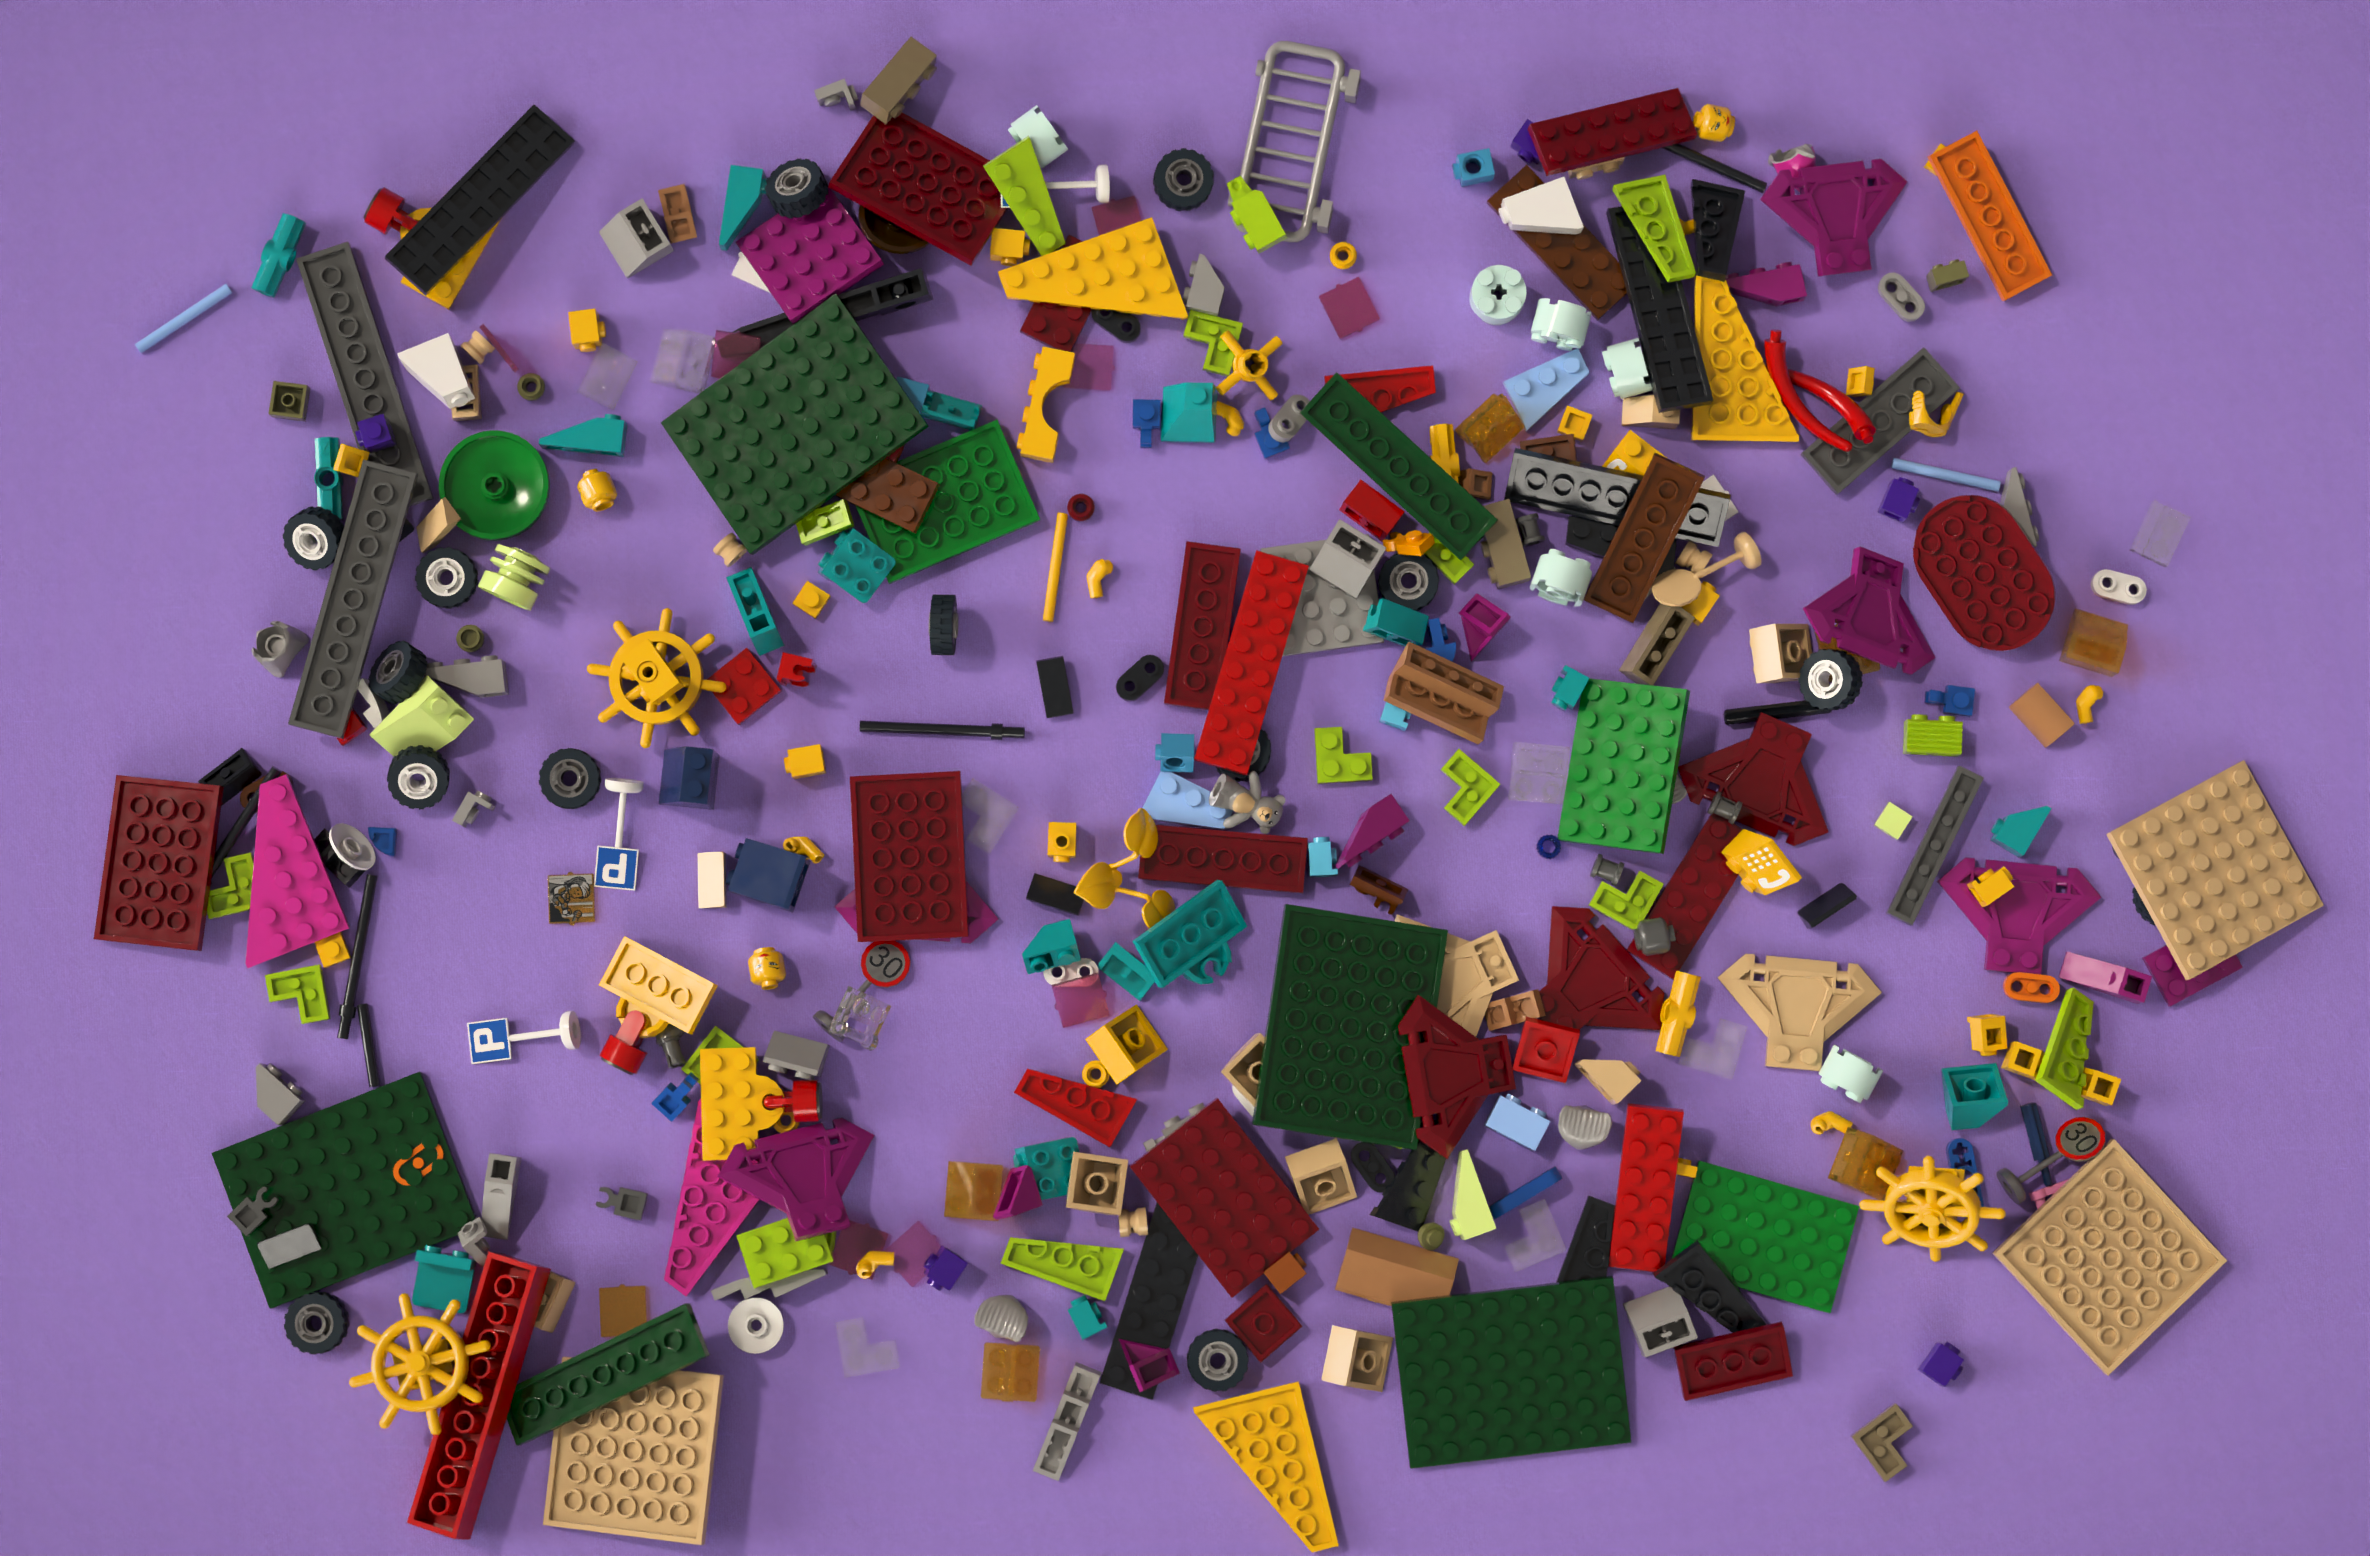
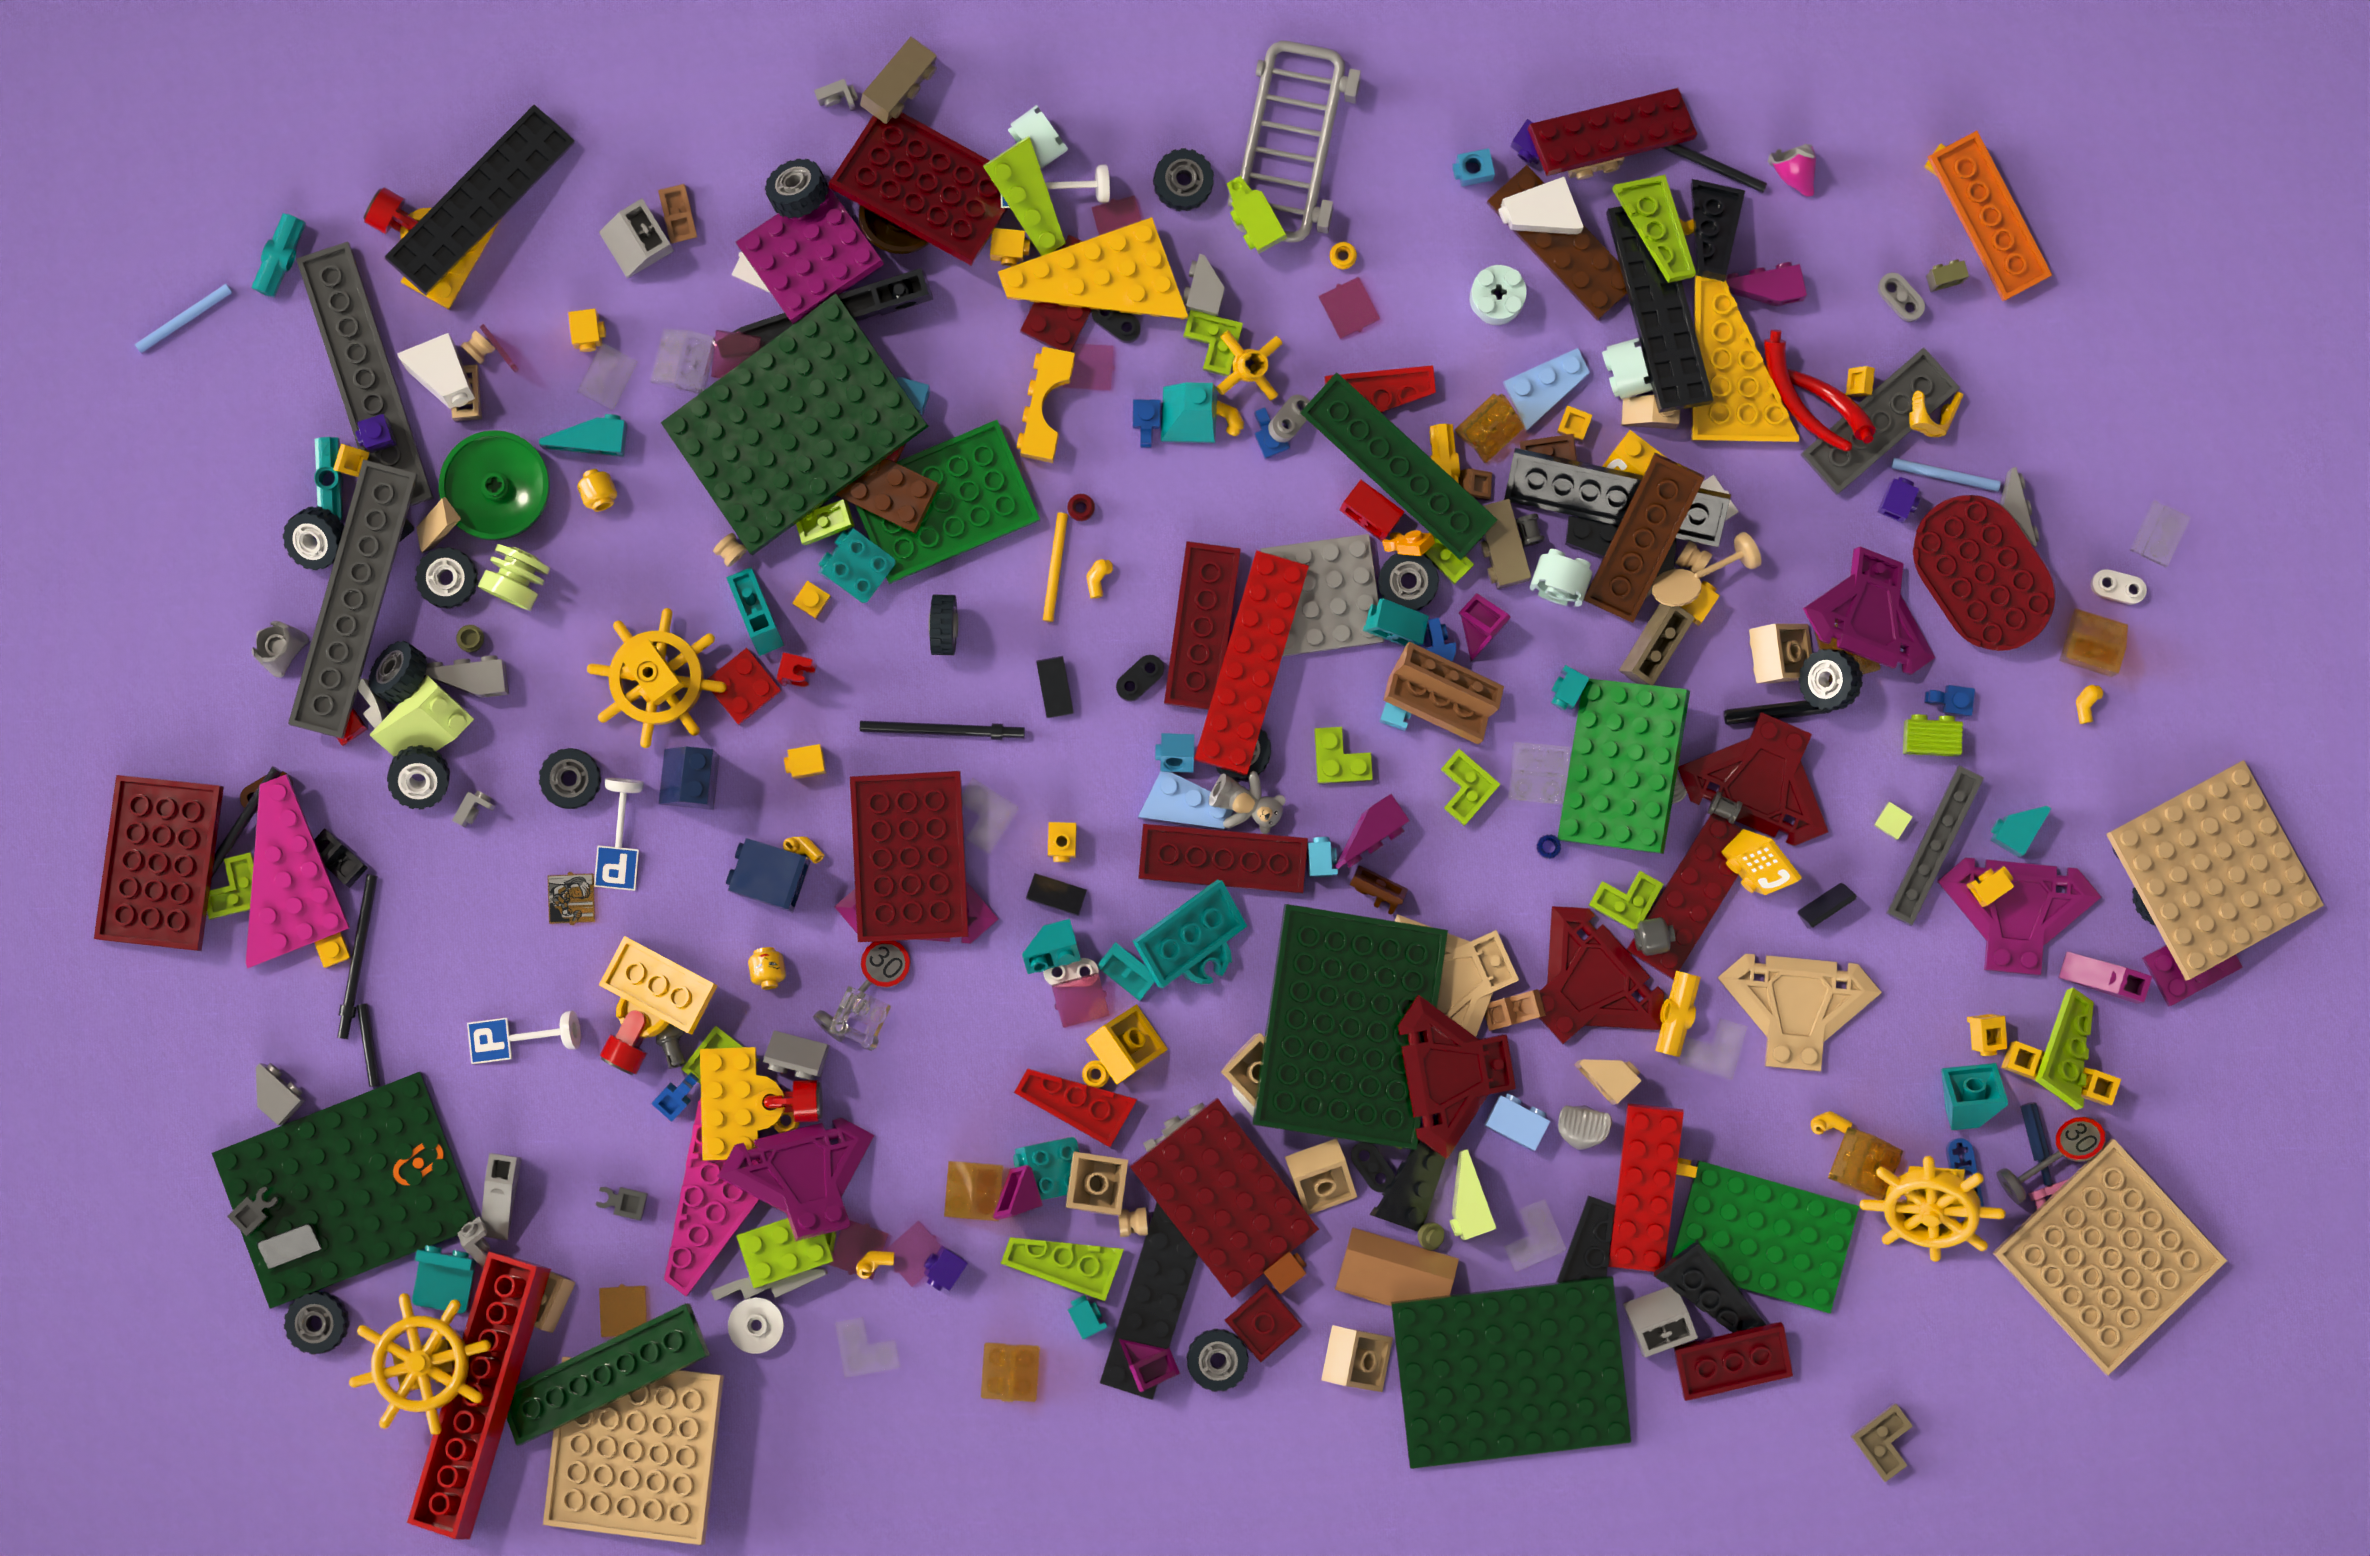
(233, 774): black slope -> none
(289, 401): olive piece -> none
(305, 985): lime plate -> none
(352, 846): white dish -> none
(384, 839): blue tile -> none
(527, 379): olive plate -> none
(712, 880): slope -> none
(742, 198): teal slope -> none
(951, 410): teal hinge -> none
(1002, 1317): light grey hair -> none
(1067, 1421): light grey slope -> none
(1104, 879): yellow plant -> none
(1275, 1449): yellow wing -> none
(1348, 558): light grey slope -> none
(1525, 1192): blue beam -> none
(1546, 1049): red plate -> none
(1560, 323): light aqua brick -> none
(1607, 869): dark grey bush -> none
(1714, 123): yellow head -> none
(1836, 209): magenta plate -> none
(1849, 1073): light aqua brick -> none
(1942, 1364): dark purple brick -> none
(2030, 987): orange plate -> none
(2041, 715): medium nougat brick -> none

